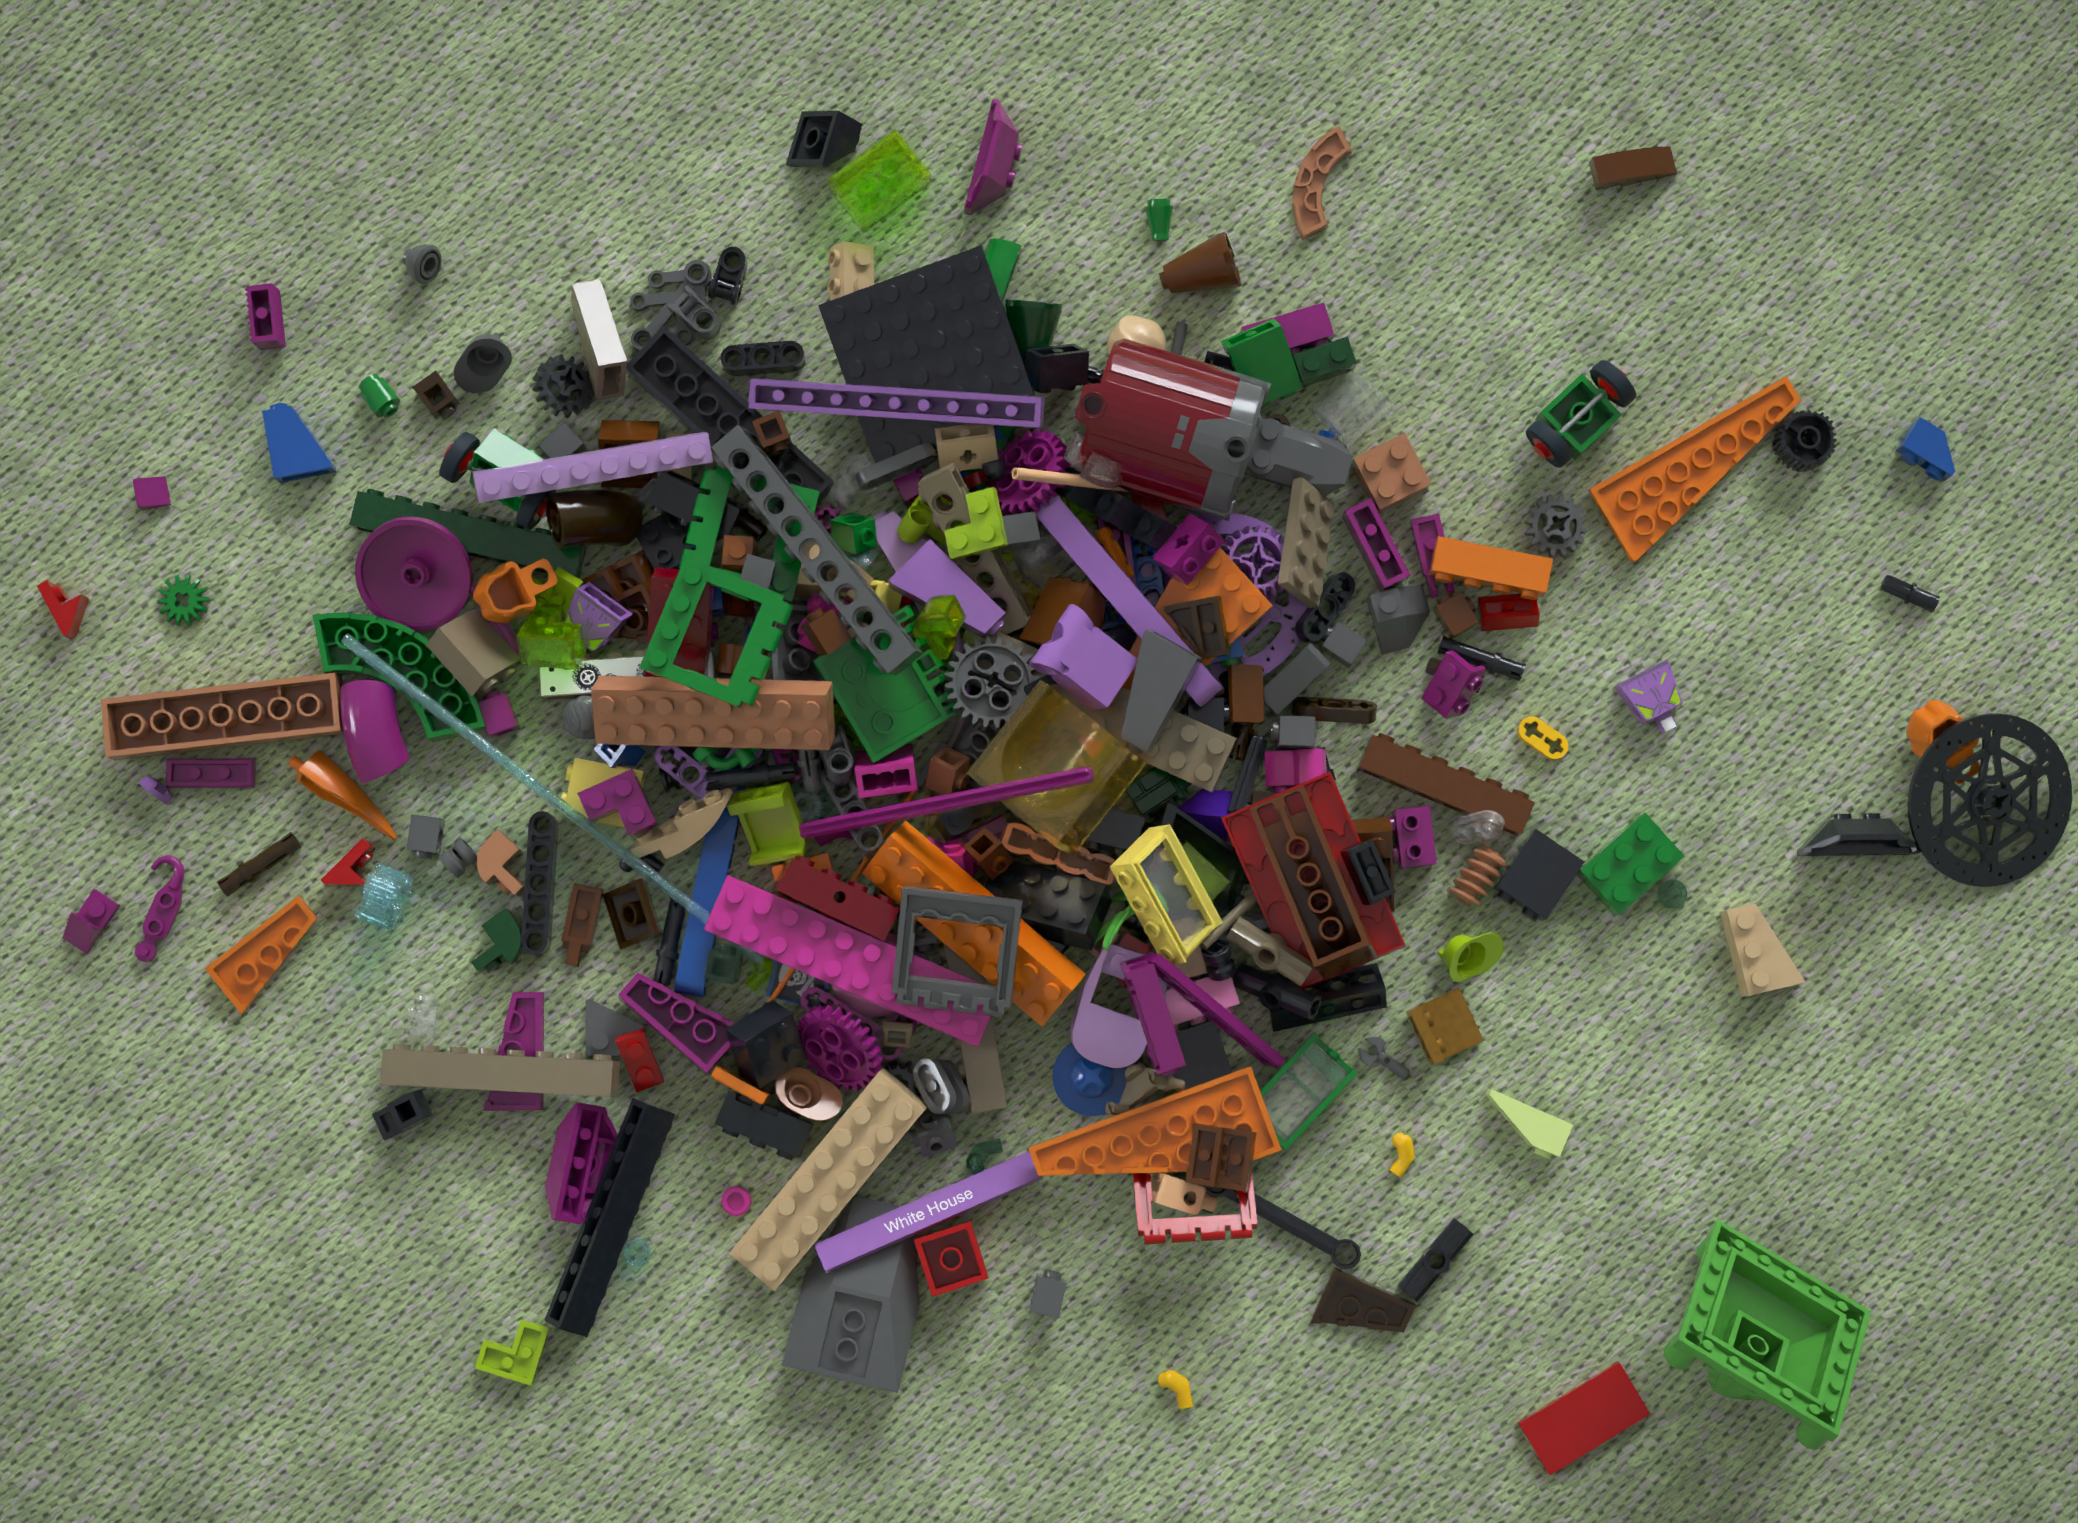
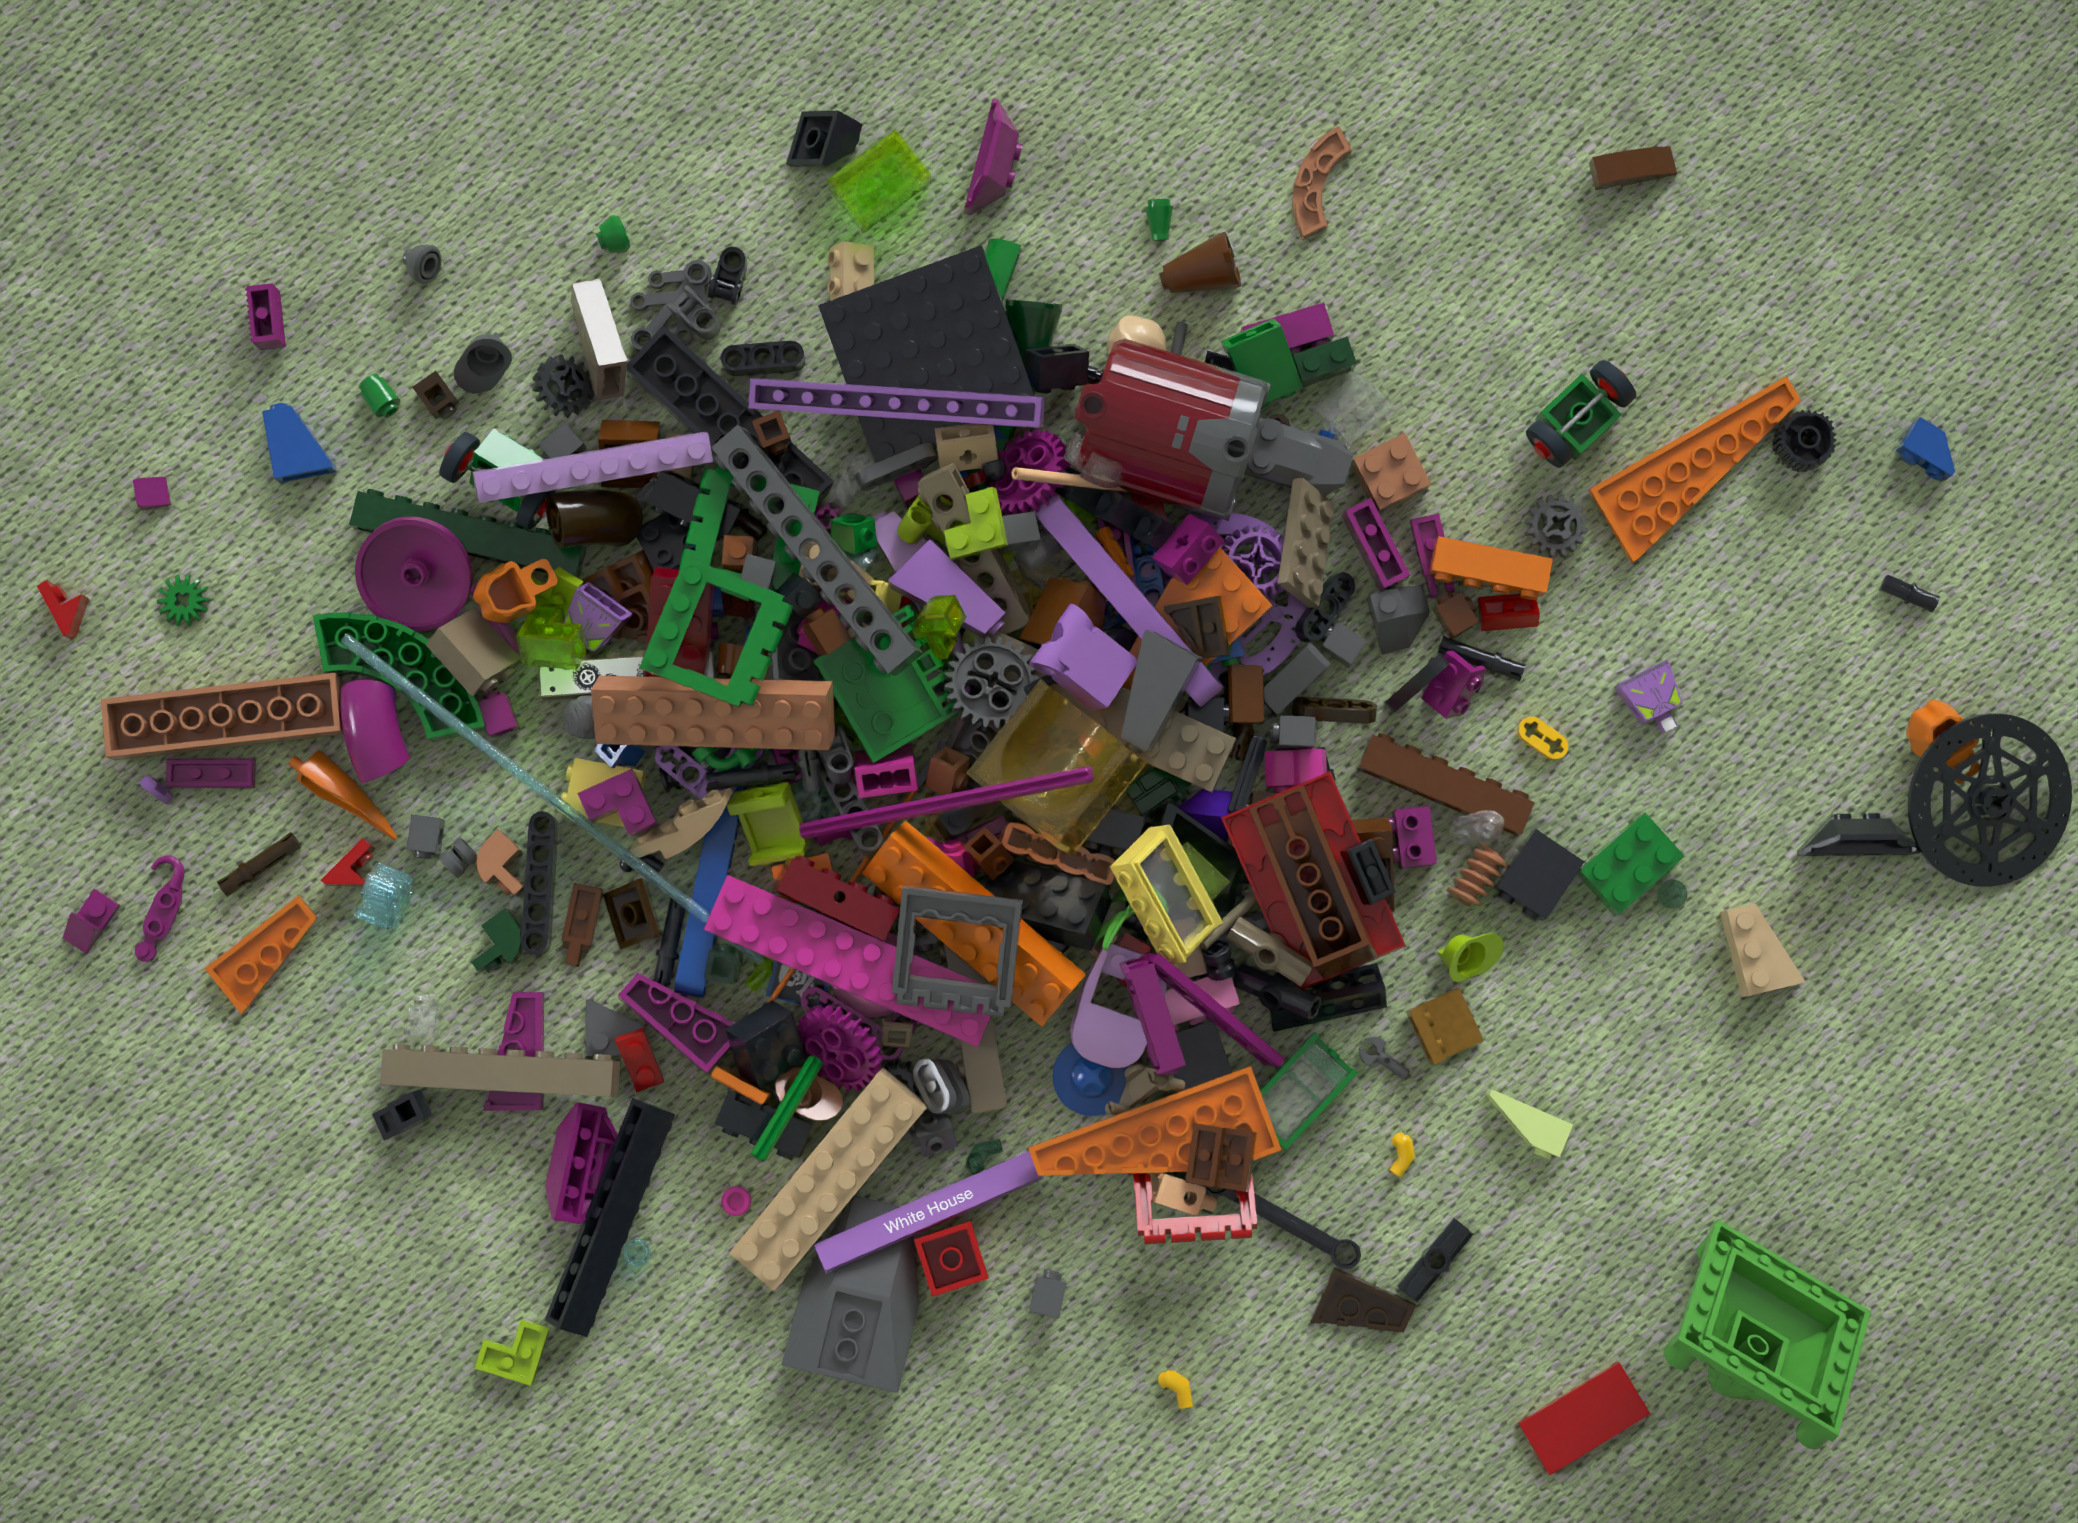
(613, 235): none -> green cone
(786, 1108): none -> green axle
(800, 594): none -> black brick
(1416, 683): none -> black beam

